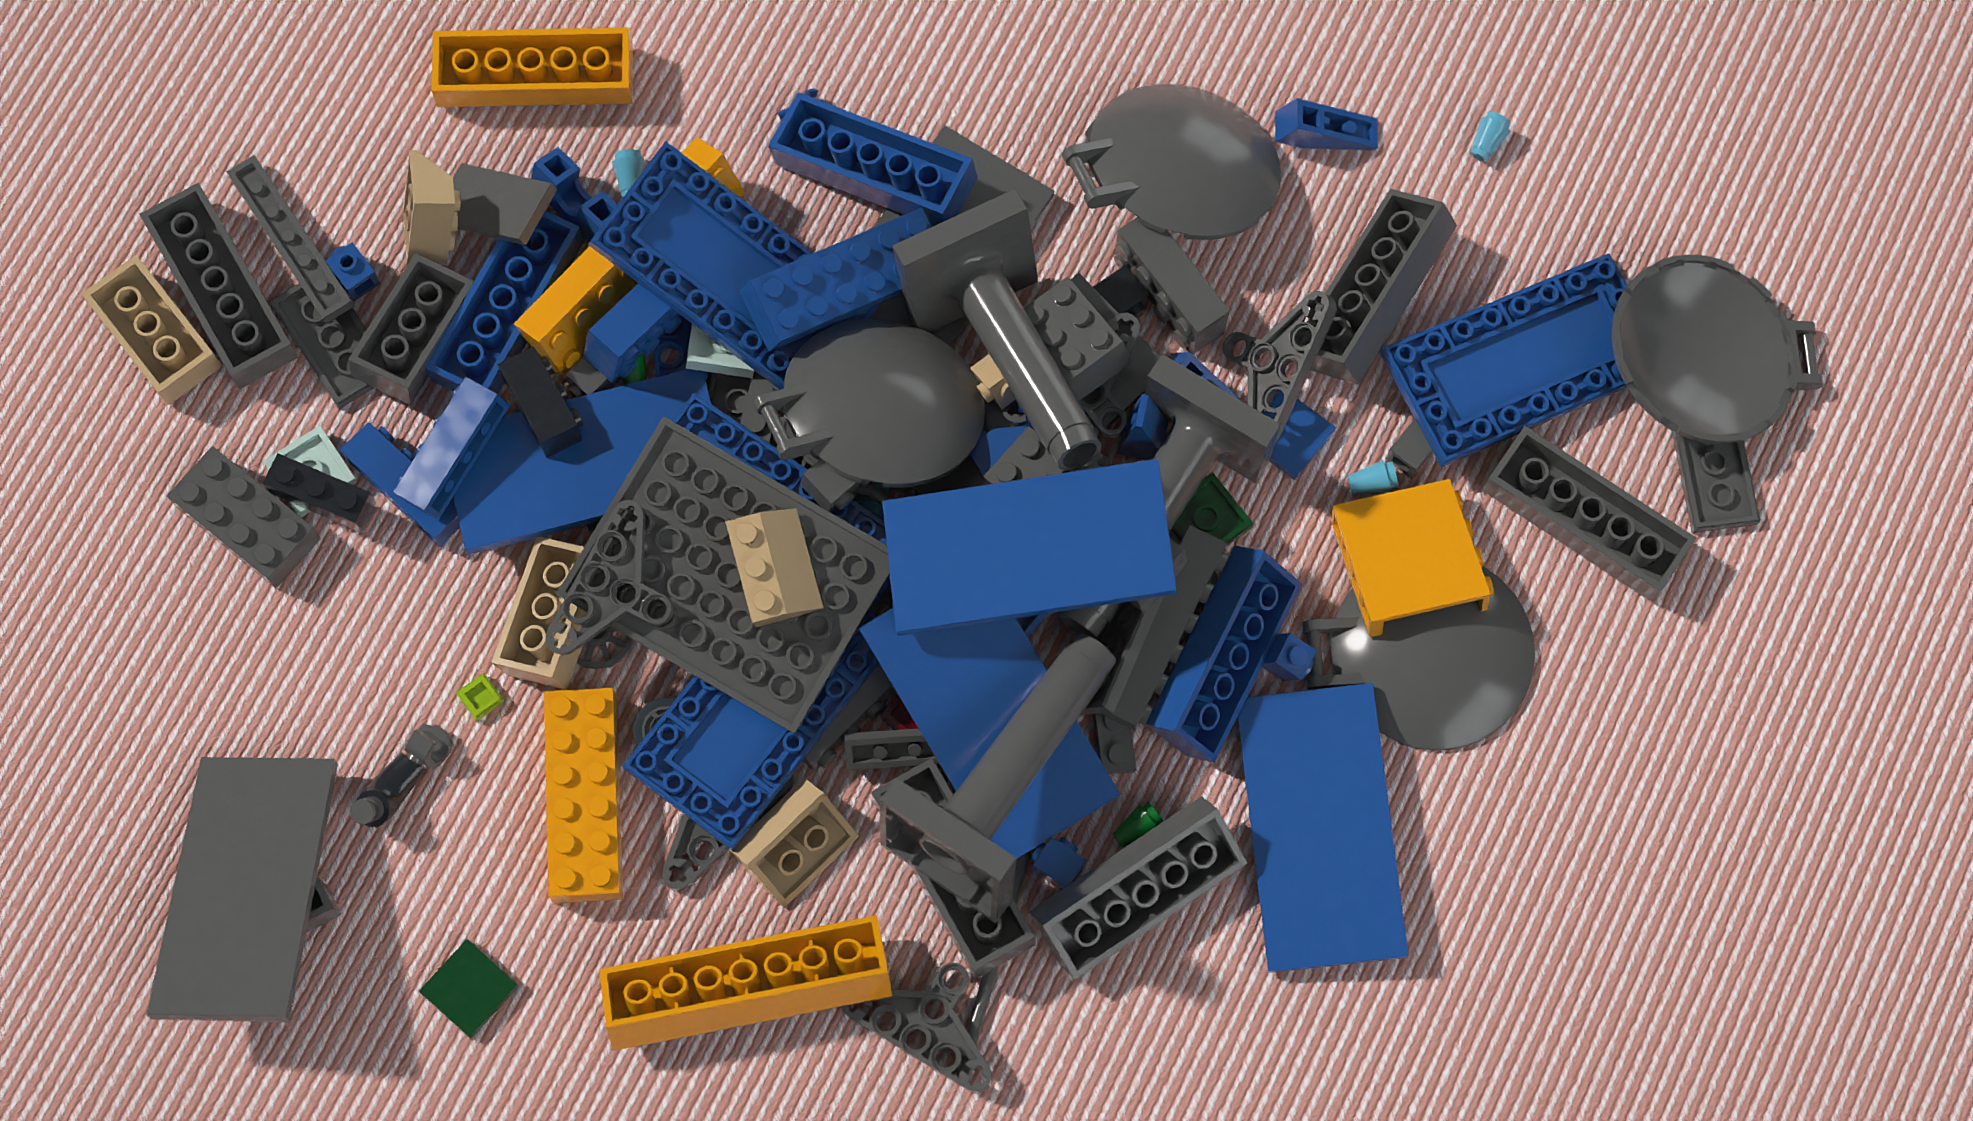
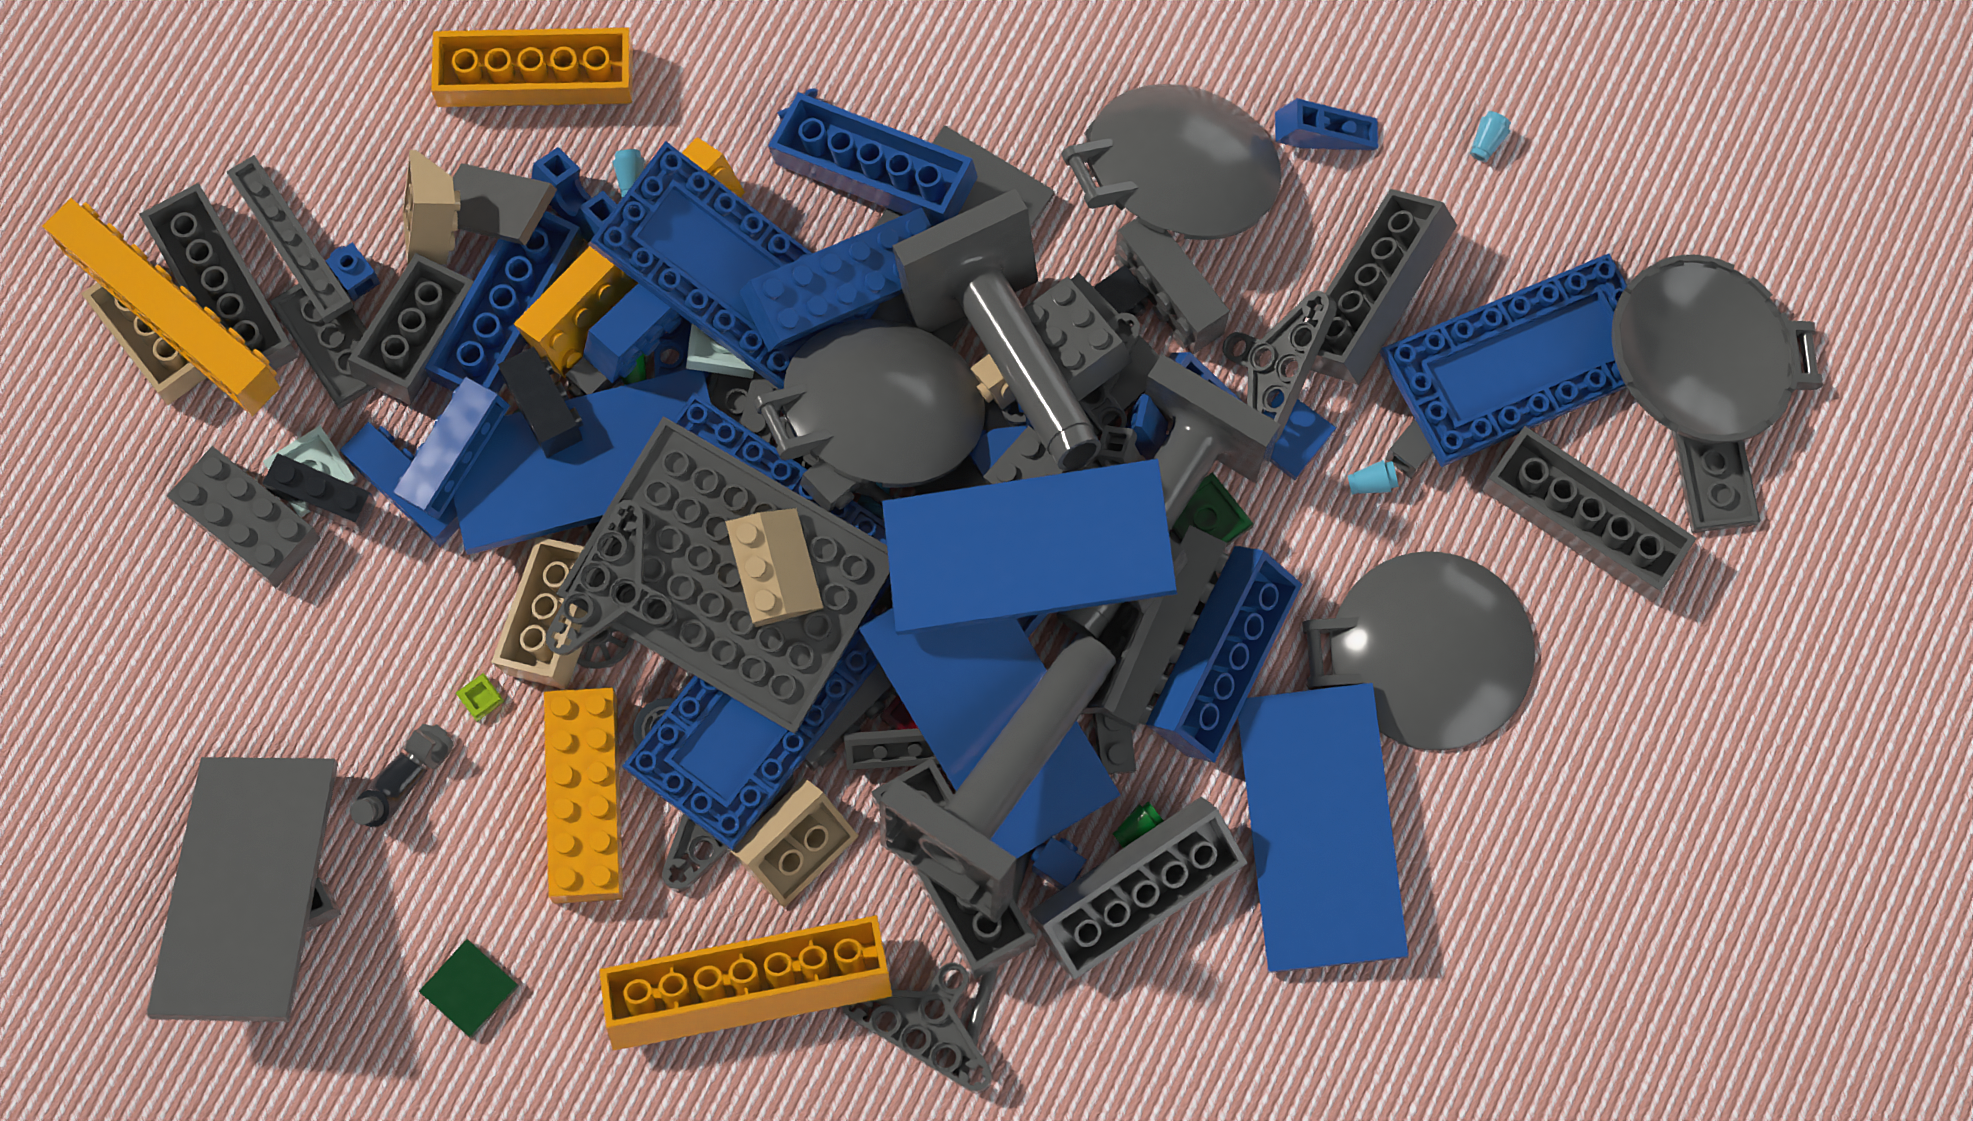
(162, 305): none -> light orange brick
(1118, 447): none -> dark grey leg
(1289, 658): blue brick -> none
(1410, 553): light orange panel -> none

